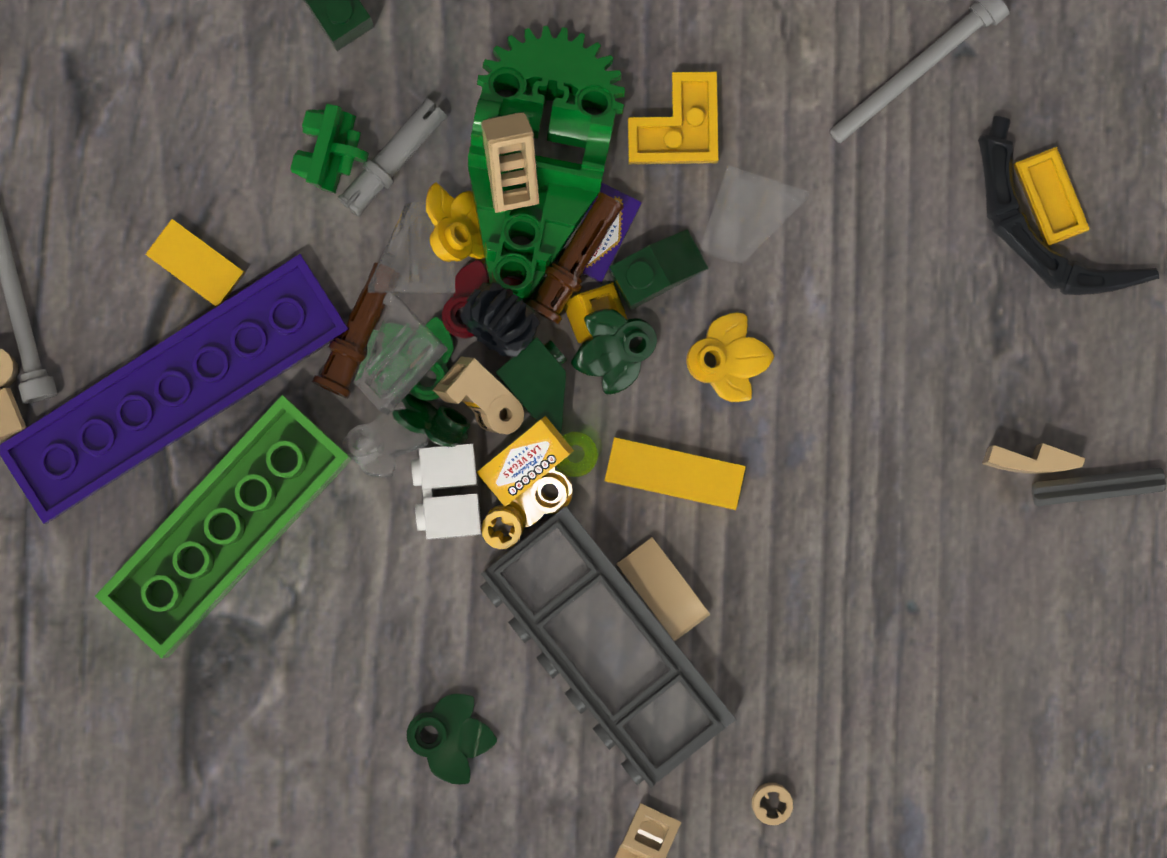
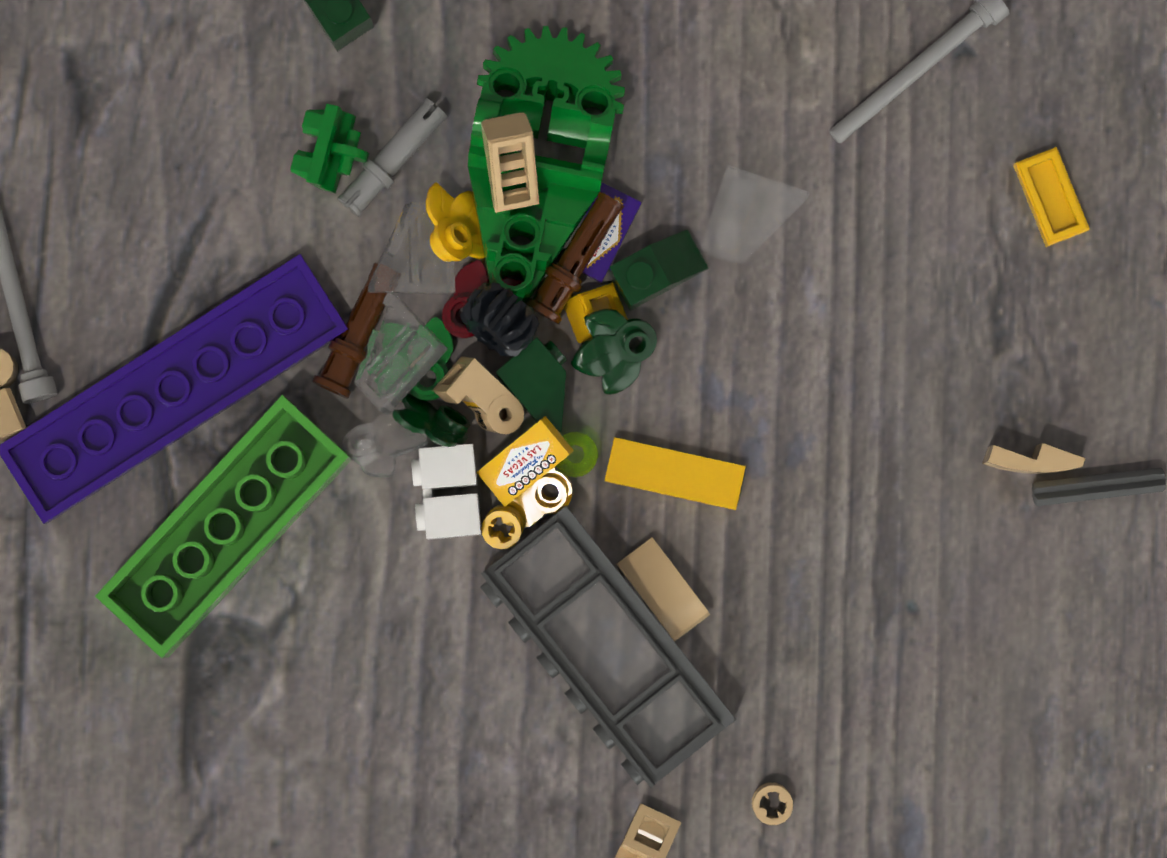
(195, 263): yellow tile -> none
(457, 738): dark green plate -> none
(687, 135): yellow plate -> none
(735, 356): yellow plate -> none
(1014, 228): black animal -> none

